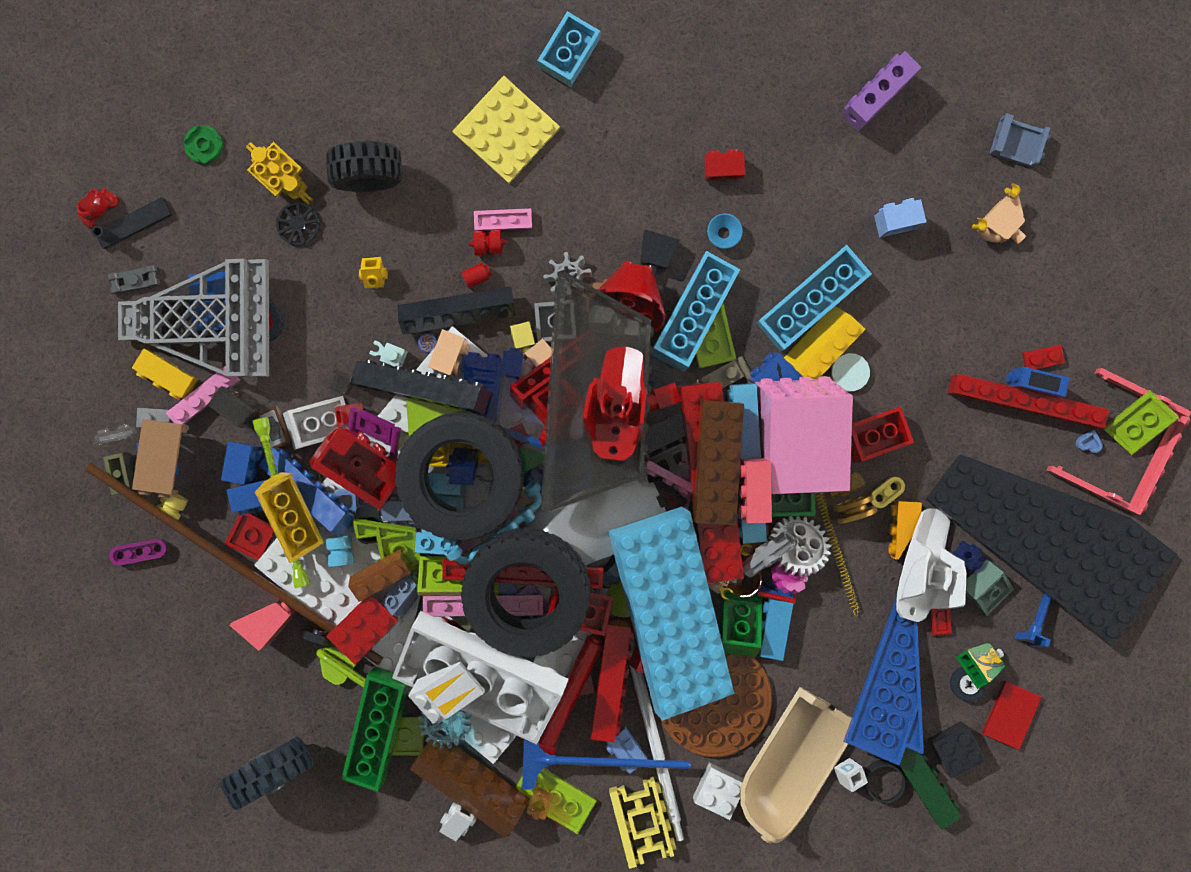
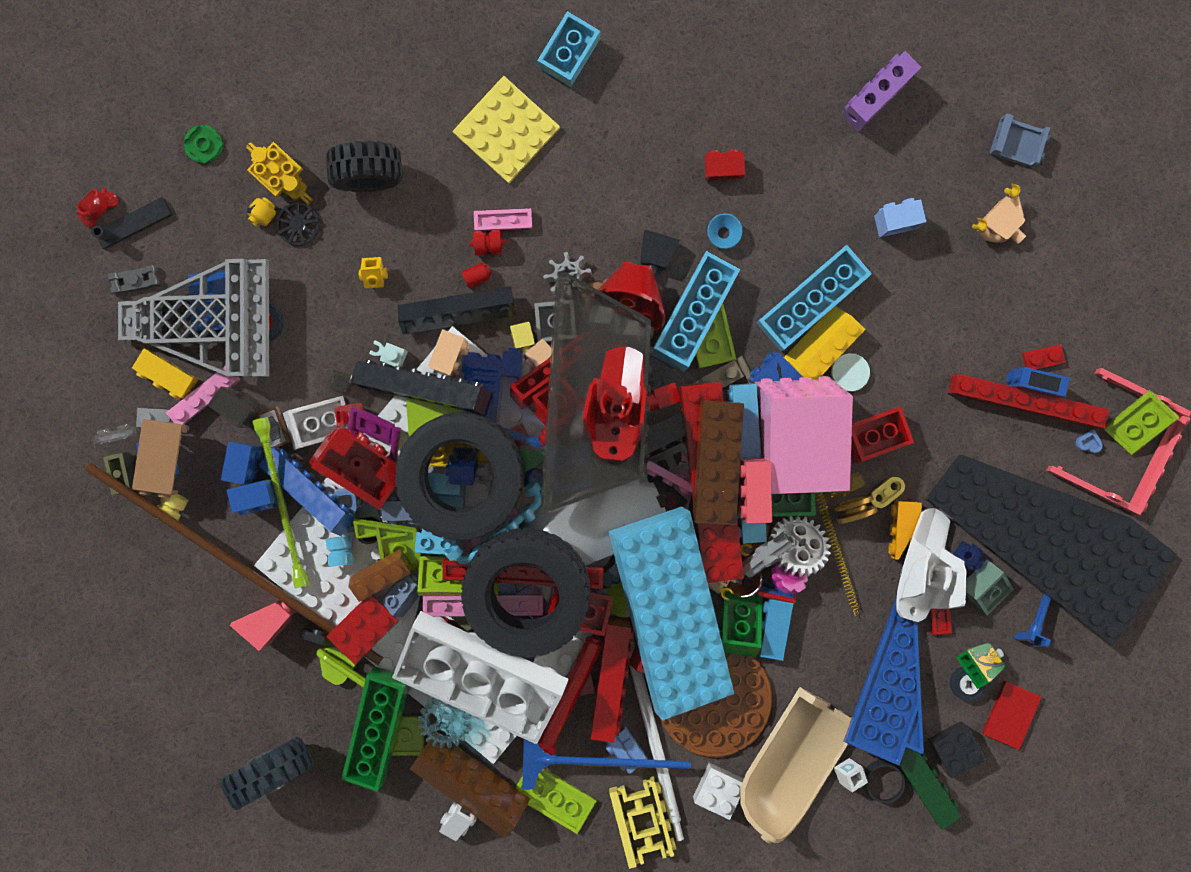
(131, 552): magenta plate -> none
(250, 535): red plate -> none
(261, 212): none -> yellow head
(288, 516): yellow slope -> none
(427, 343): tile -> none
(445, 692): white slope -> none
(539, 795): clear orange brick -> none

